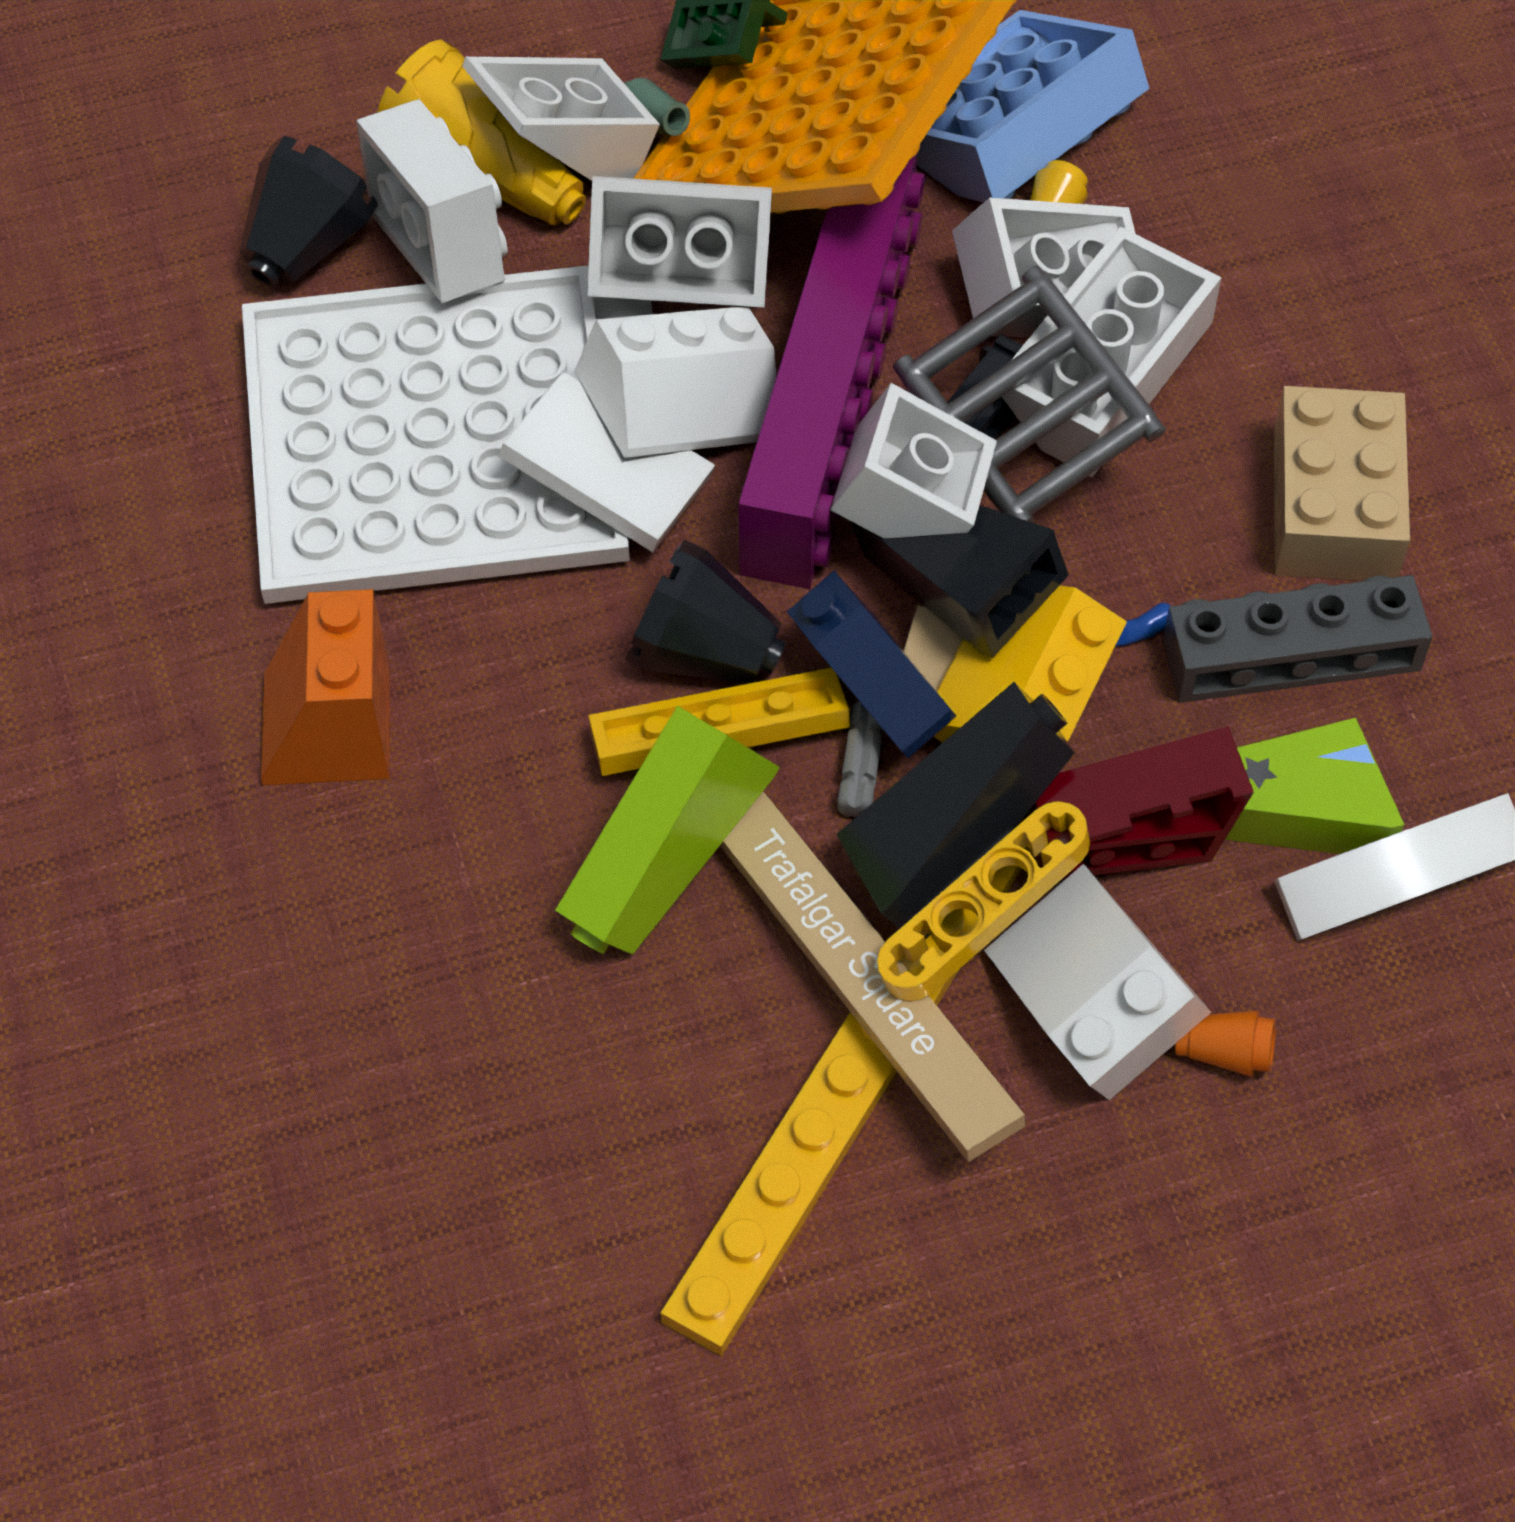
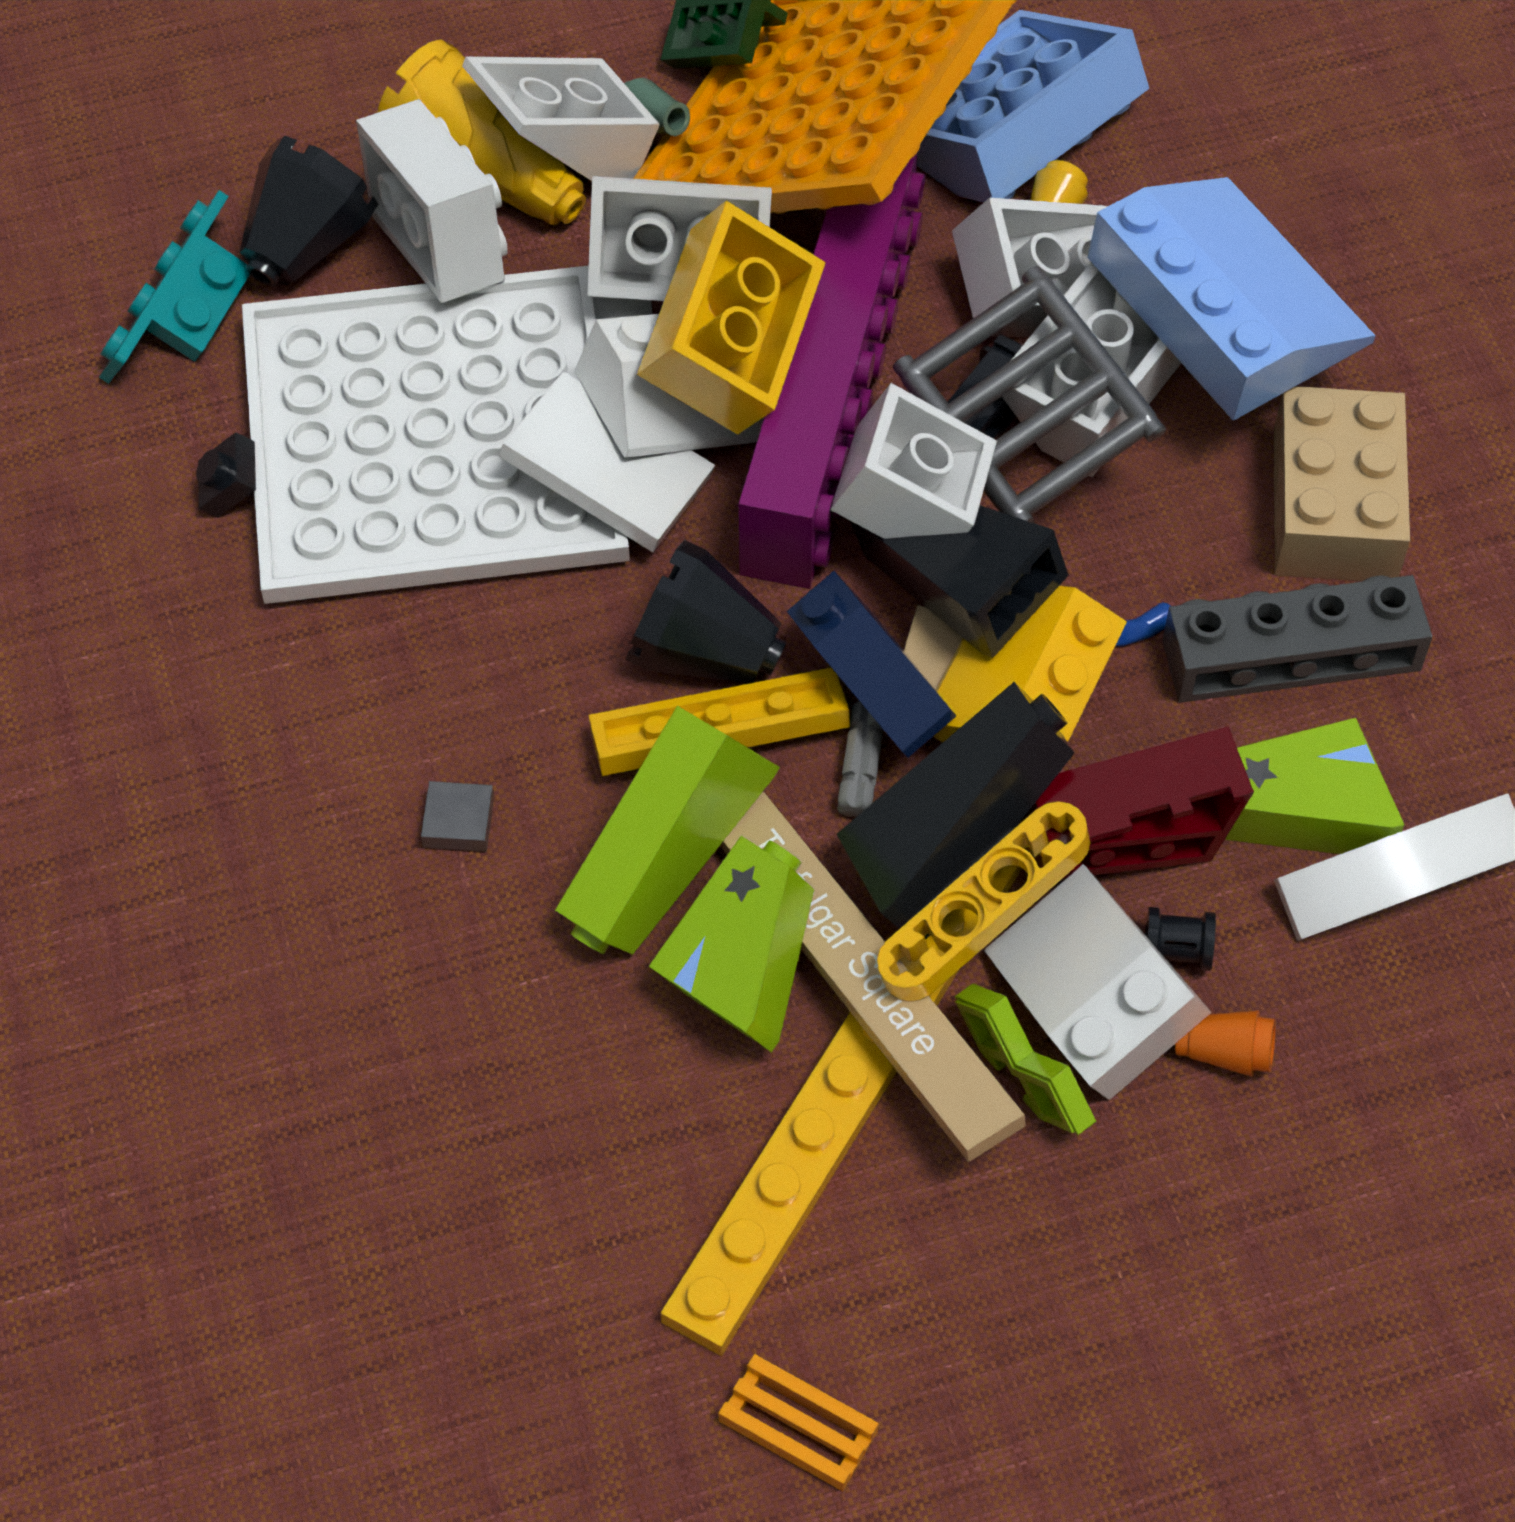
(190, 297): none -> teal bracket
(226, 474): none -> black plate
(328, 694): orange slope -> none
(457, 816): none -> flat silver tile
(731, 318): none -> yellow brick
(742, 940): none -> lime slope
(811, 1398): none -> light orange tile
(1000, 1038): none -> lime tile
(1183, 937): none -> black bush
(1223, 290): none -> light blue slope

